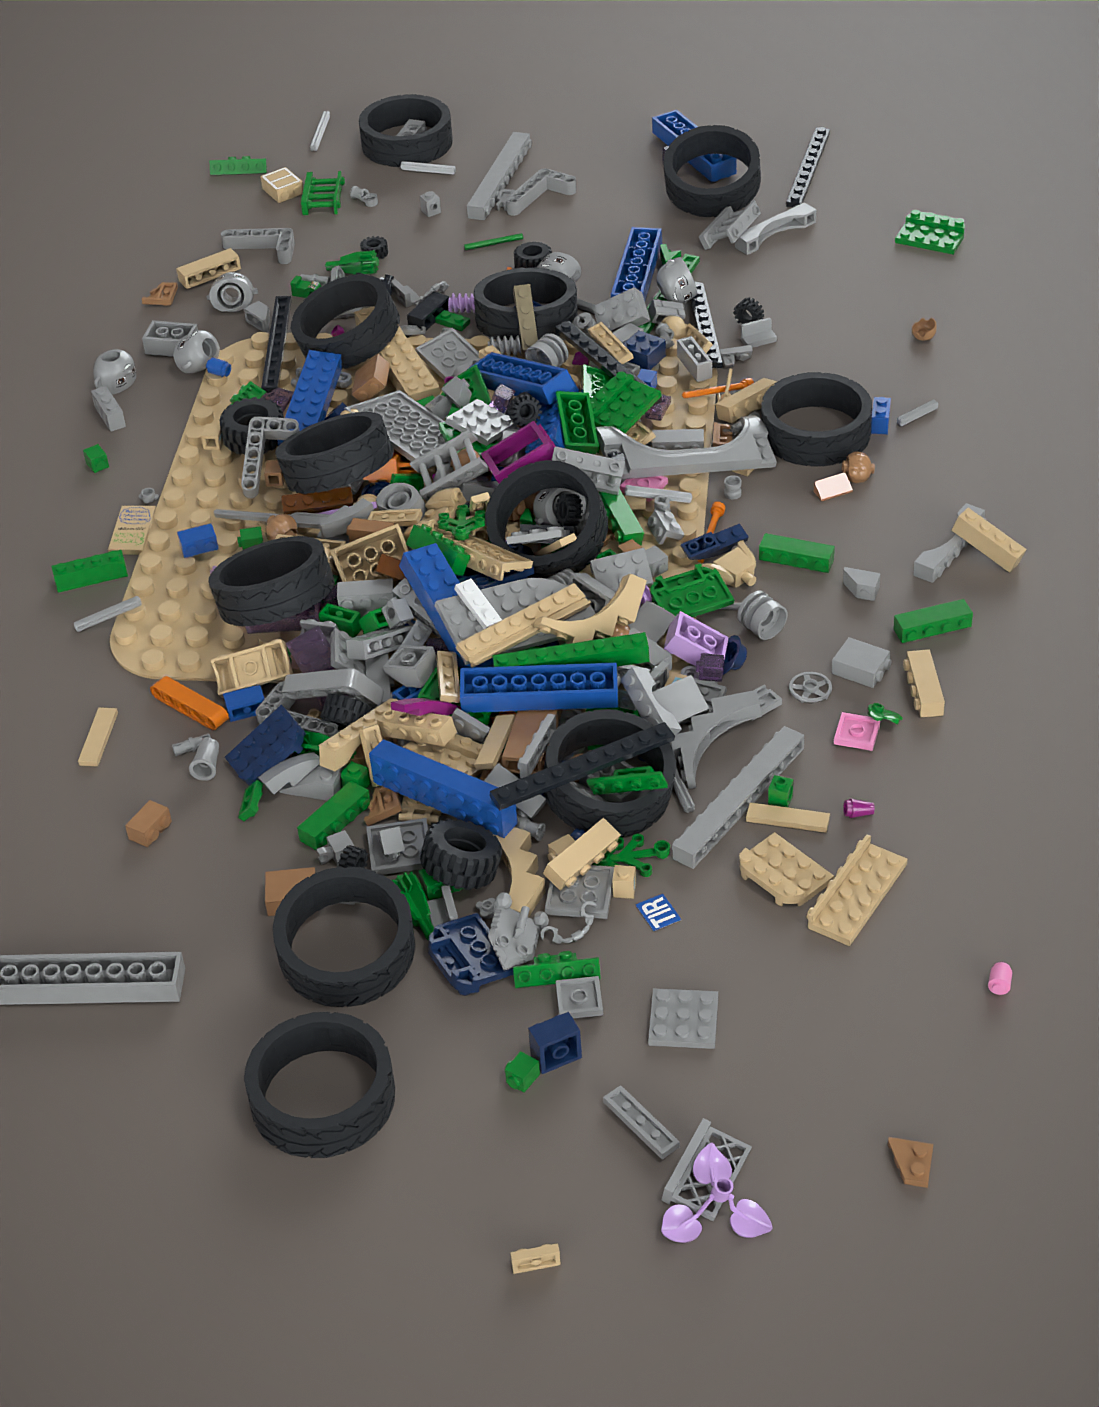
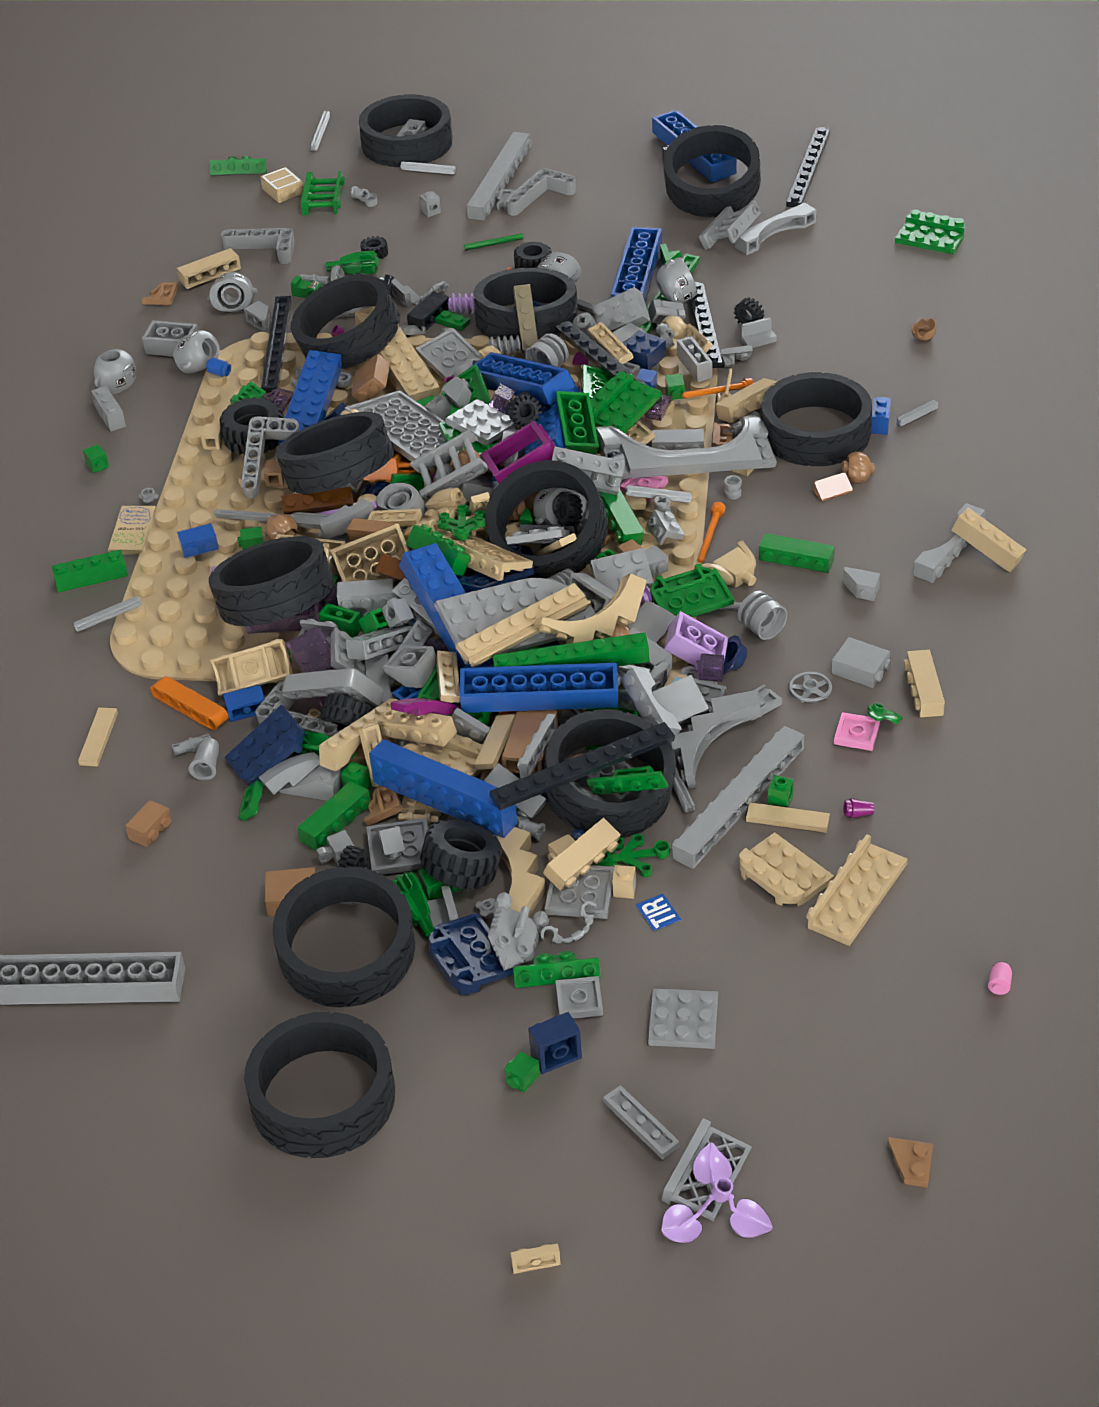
(477, 603): white plate -> none
(674, 386): none -> green brick
(715, 544): dark blue slope -> none
(933, 620): green brick -> none

